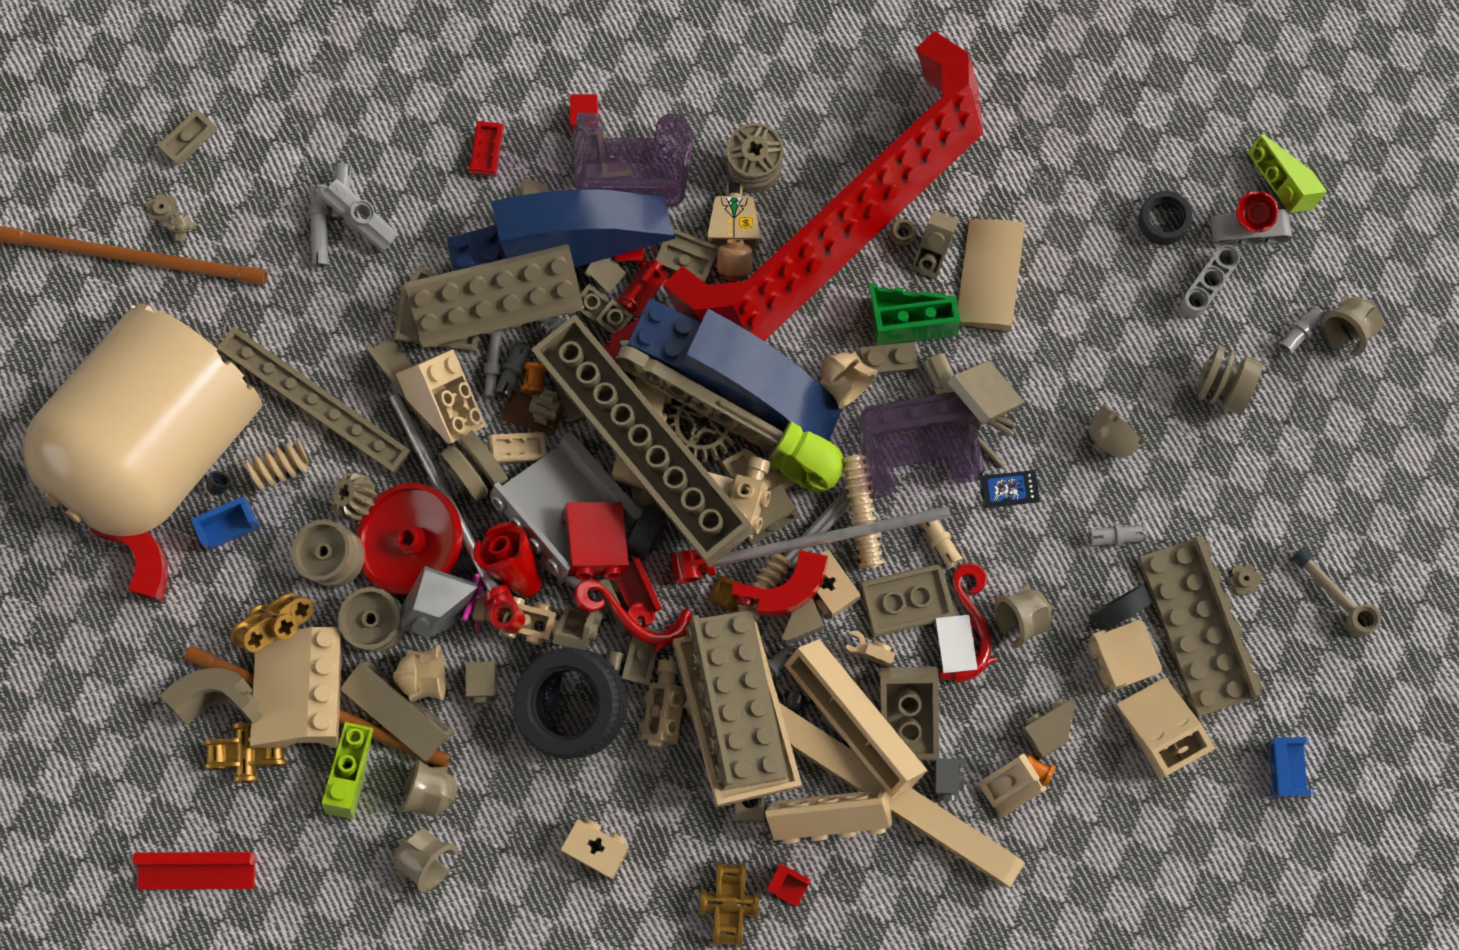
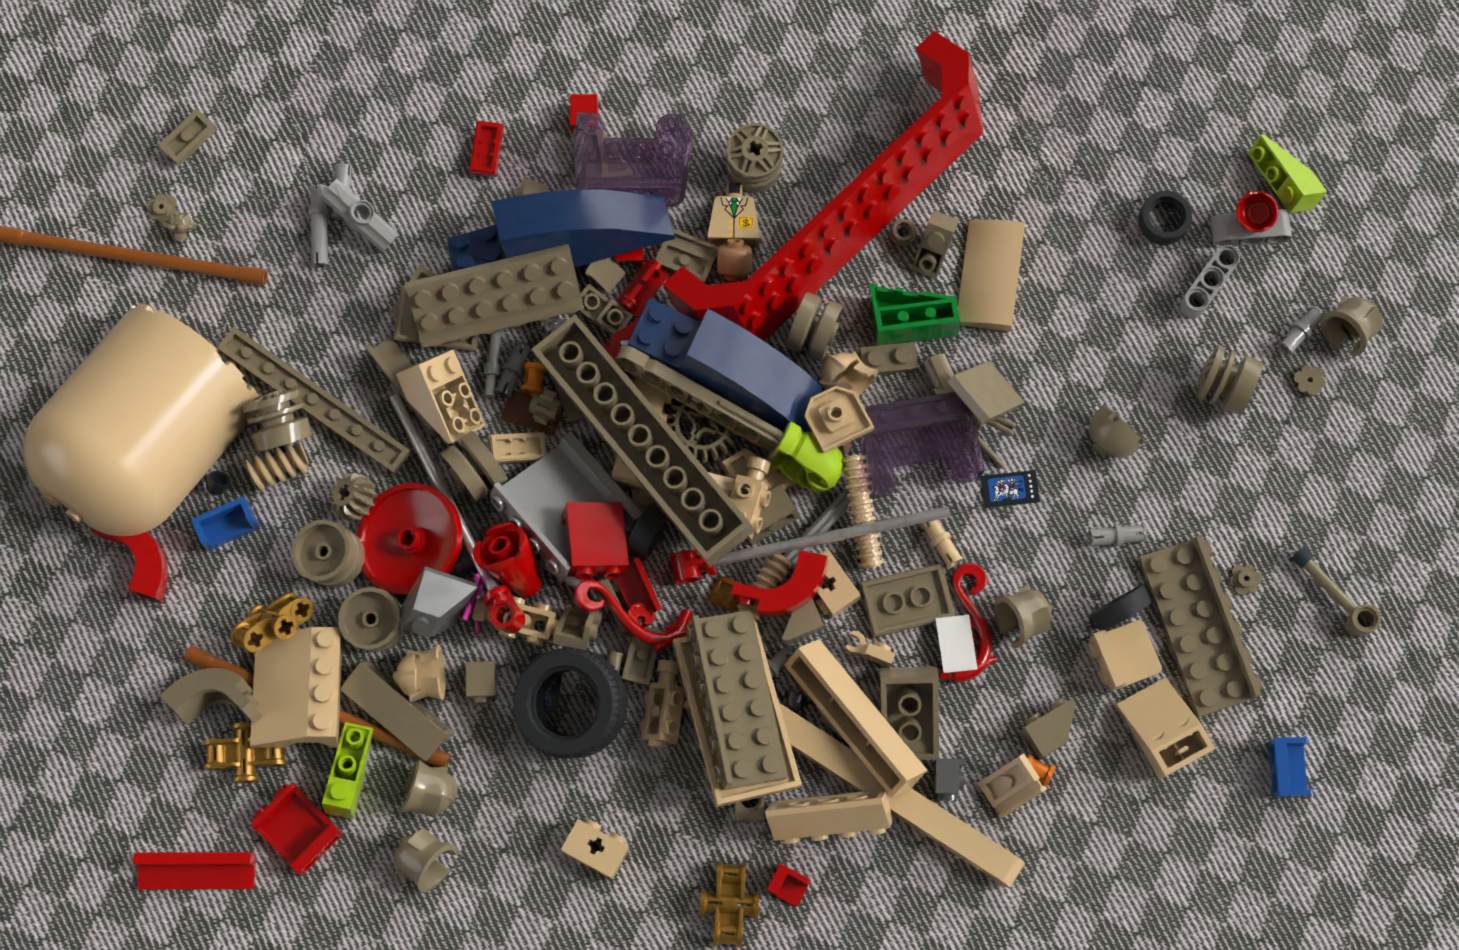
(277, 420): none -> dark tan wheel
(296, 828): none -> red panel
(818, 328): none -> dark tan wheel
(837, 419): none -> tan piece
(1314, 375): none -> dark tan plant

